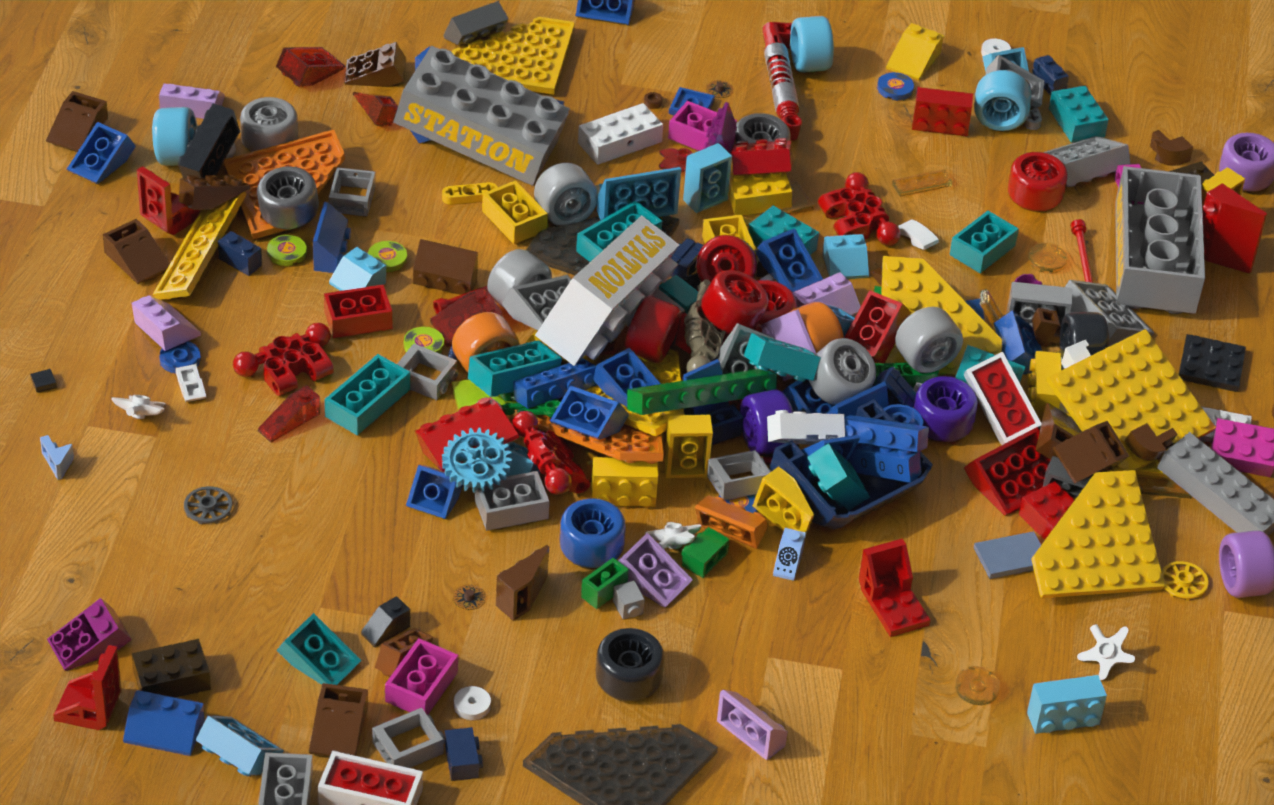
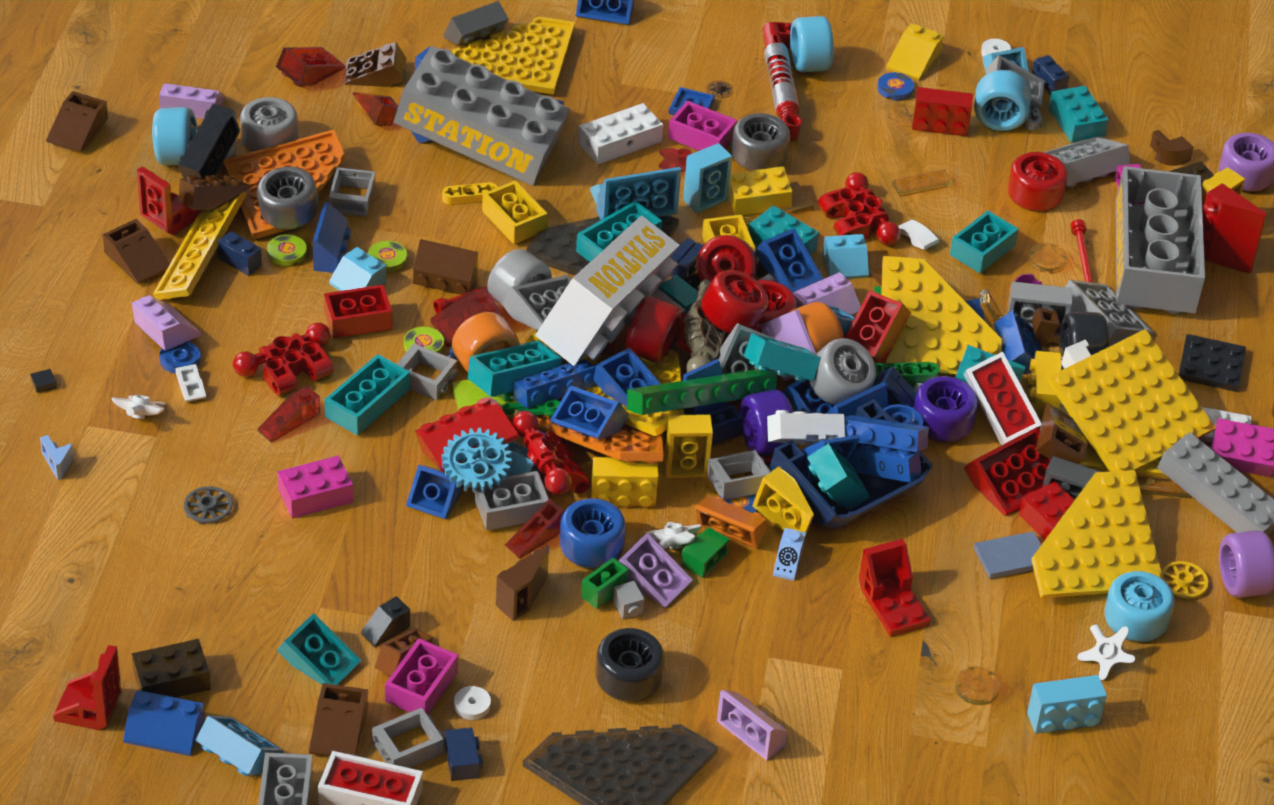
(88, 636): magenta slope -> none
(101, 153): blue slope -> none
(315, 486): none -> dark pink brick
(469, 597): piece -> none
(537, 530): none -> clear red slope
(566, 193): light grey wheel -> none
(653, 100): reddish brown tile -> none
(722, 129): magenta slope -> none
(762, 157): red brick -> none
(929, 339): light grey wheel -> none
(1091, 452): reddish brown slope -> none
(1140, 604): none -> medium azure wheel
(1147, 445): reddish brown brick -> none

